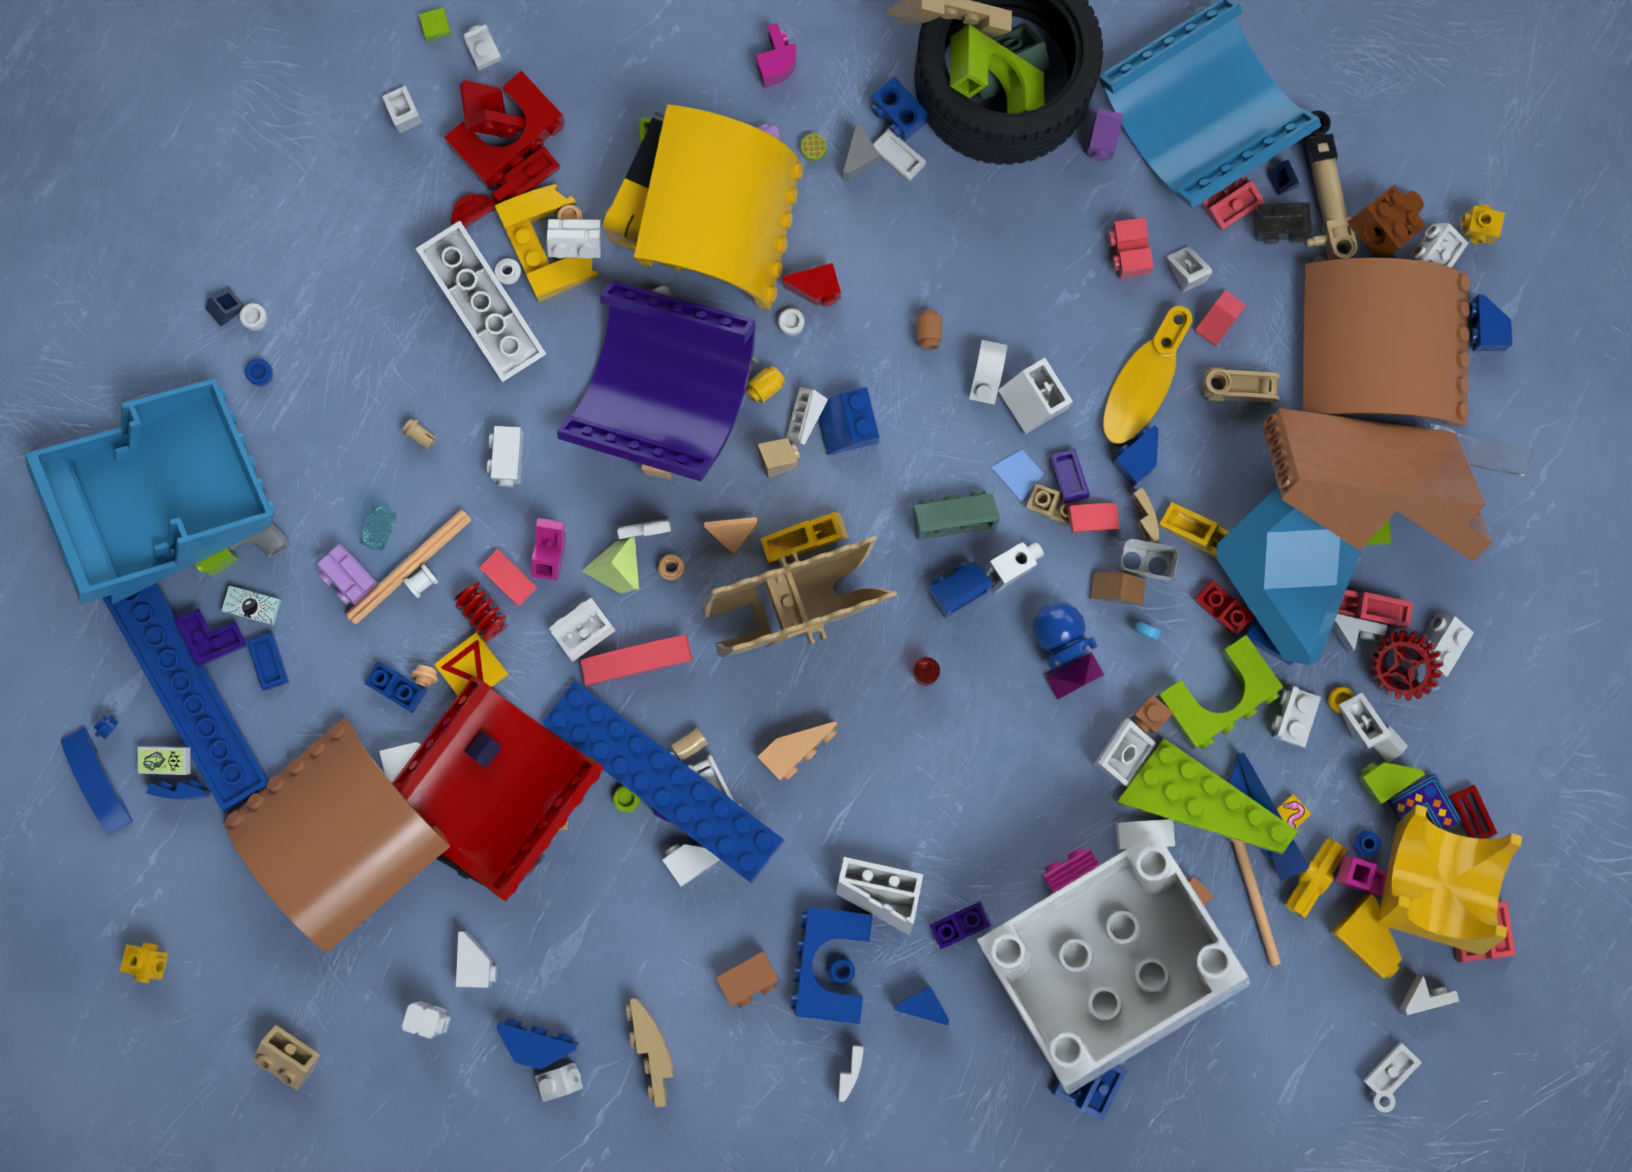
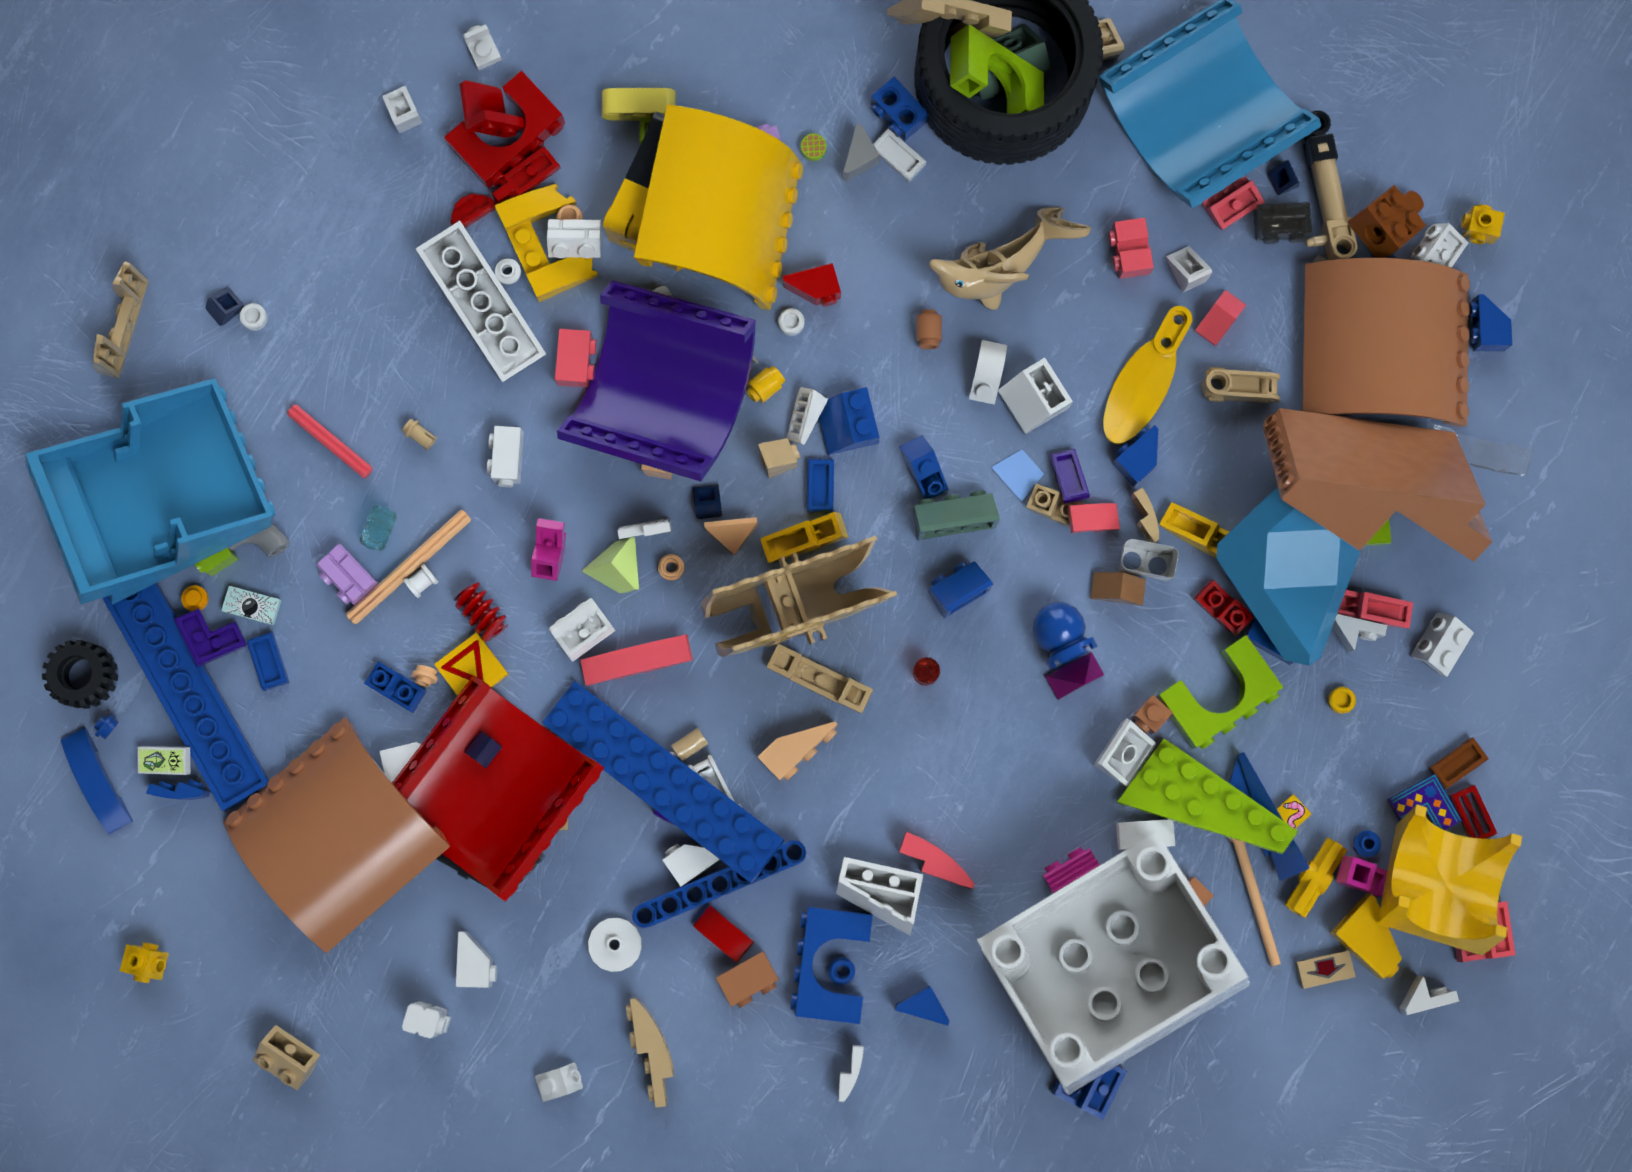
(61, 664): none -> black tyre
(111, 352): none -> tan wedge
(194, 598): none -> light orange plate
(259, 372): blue tile -> none
(329, 441): none -> coral axle
(435, 24): lime tile -> none
(508, 577): coral slope -> none
(534, 1046): blue slope -> none
(573, 358): none -> coral brick
(625, 800): lime tile -> none
(629, 948): none -> white plate
(635, 103): none -> light yellow beam
(707, 501): none -> dark blue slope
(709, 894): none -> blue beam
(723, 934): none -> red slope
(778, 63): dark pink brick -> none
(819, 679): none -> tan slope
(820, 485): none -> blue tile
(924, 467): none -> blue slope
(935, 860): none -> coral slope
(960, 925): dark purple slope -> none
(991, 272): none -> tan animal
(1012, 565): white torso -> none
(1104, 135): medium lavender slope -> none
(1112, 42): none -> tan slope
(1147, 630): medium azure tile -> none
(1296, 716): white bracket -> none
(1325, 969): none -> tan tile
(1363, 721): white slope -> none
(1387, 780): lime slope -> none
(1390, 1075): white hinge -> none
(1391, 747): white slope -> none
(1426, 656): red gear -> none
(1458, 763): none -> dark orange tile

